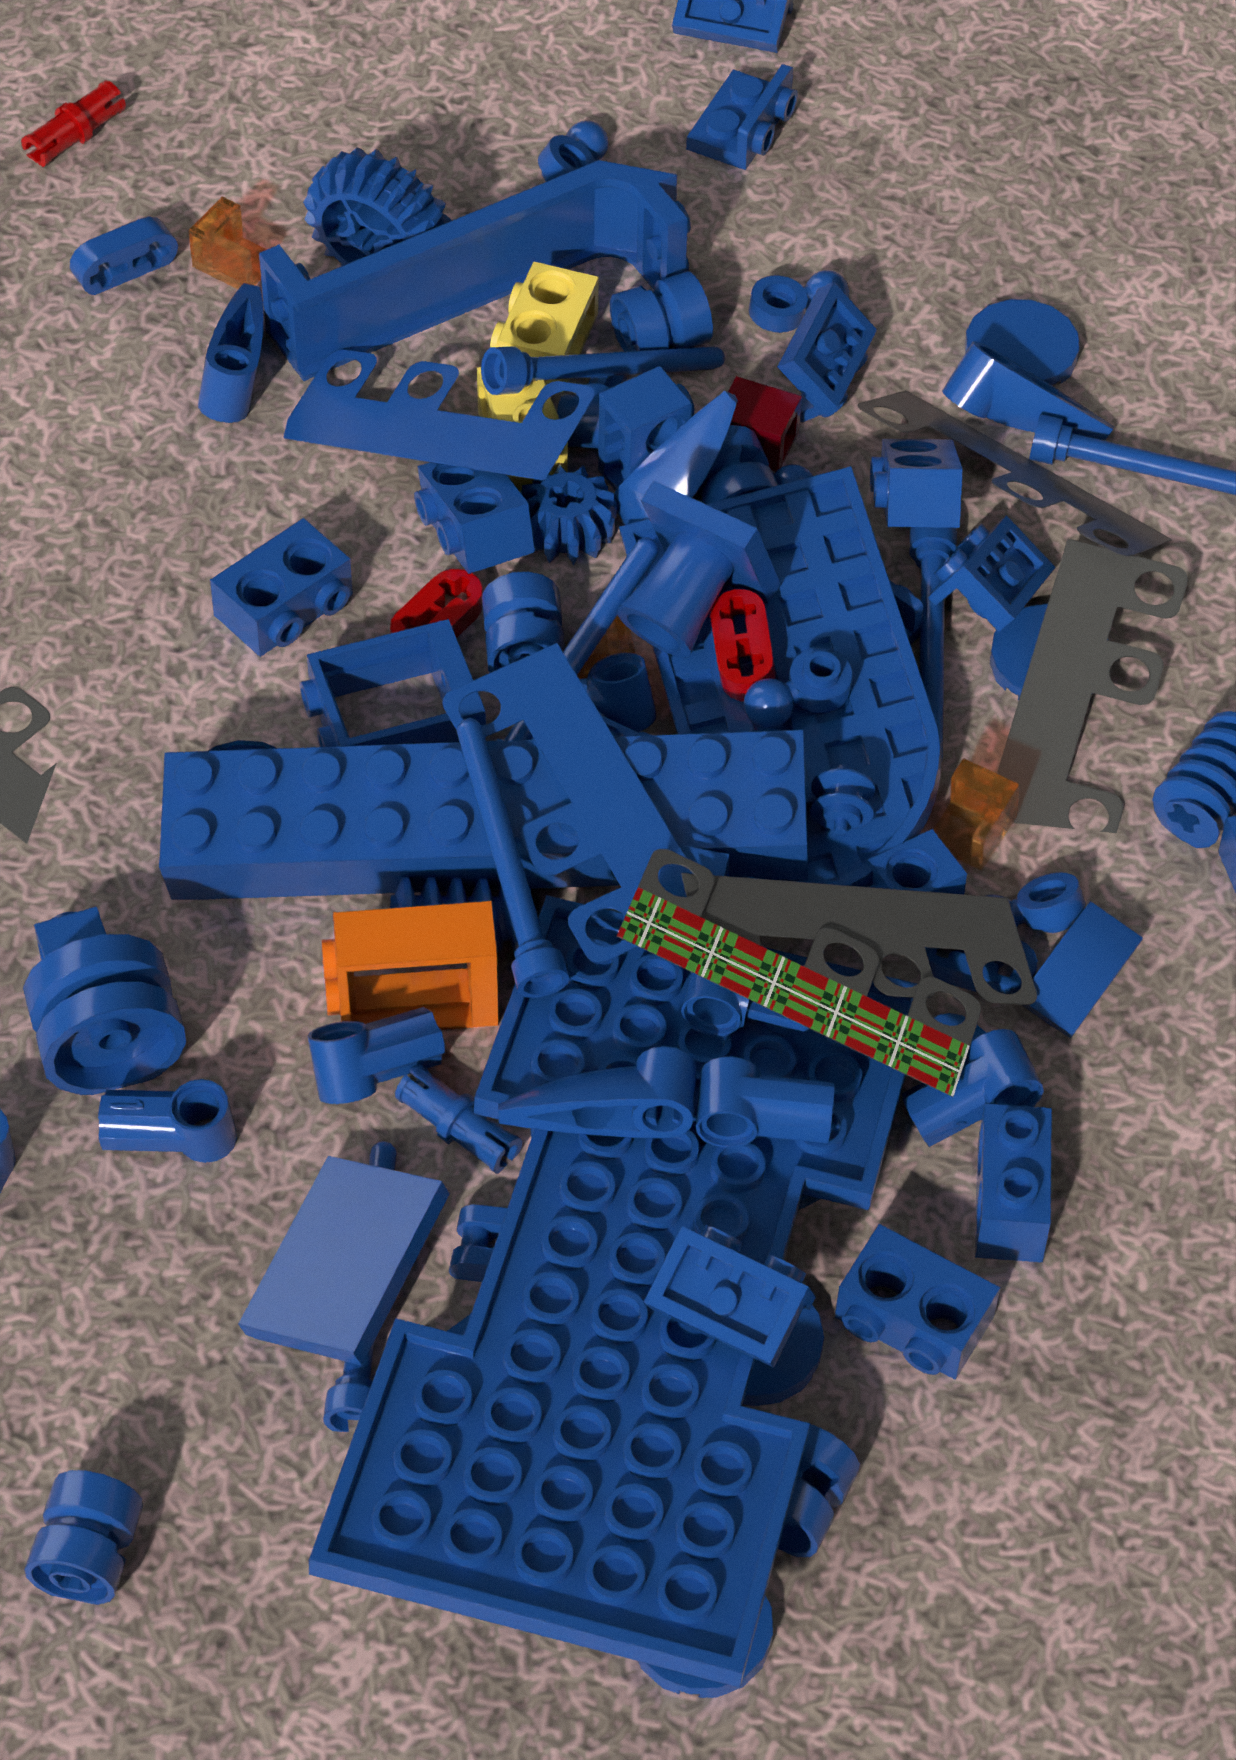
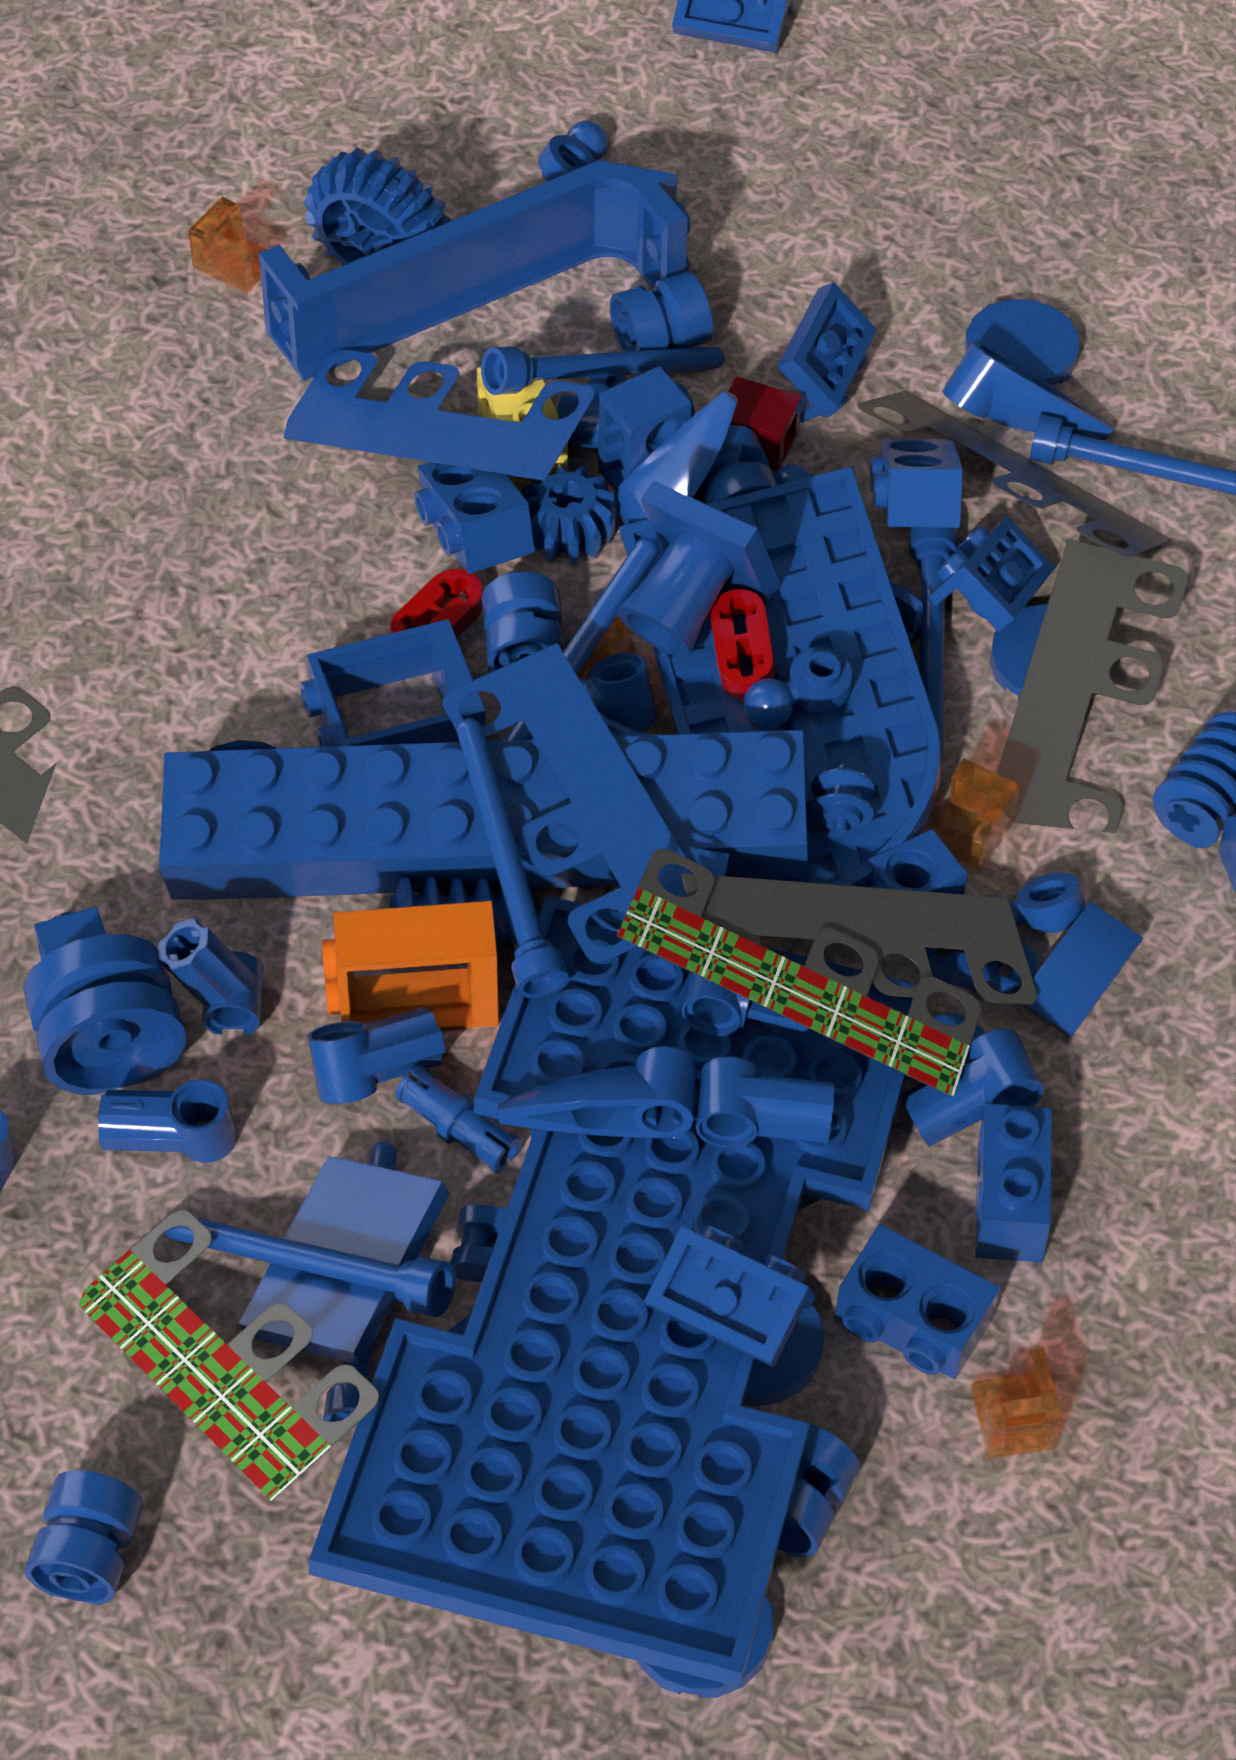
(73, 123): red pin -> none
(123, 254): blue beam -> none
(214, 1381): none -> piece
(220, 979): none -> blue piece
(233, 358): blue piece -> none
(282, 588): blue brick -> none
(421, 1284): none -> blue piece
(549, 313): light yellow brick -> none
(743, 117): blue bracket -> none
(781, 302): blue plate -> none
(1019, 1410): none -> clear orange panel

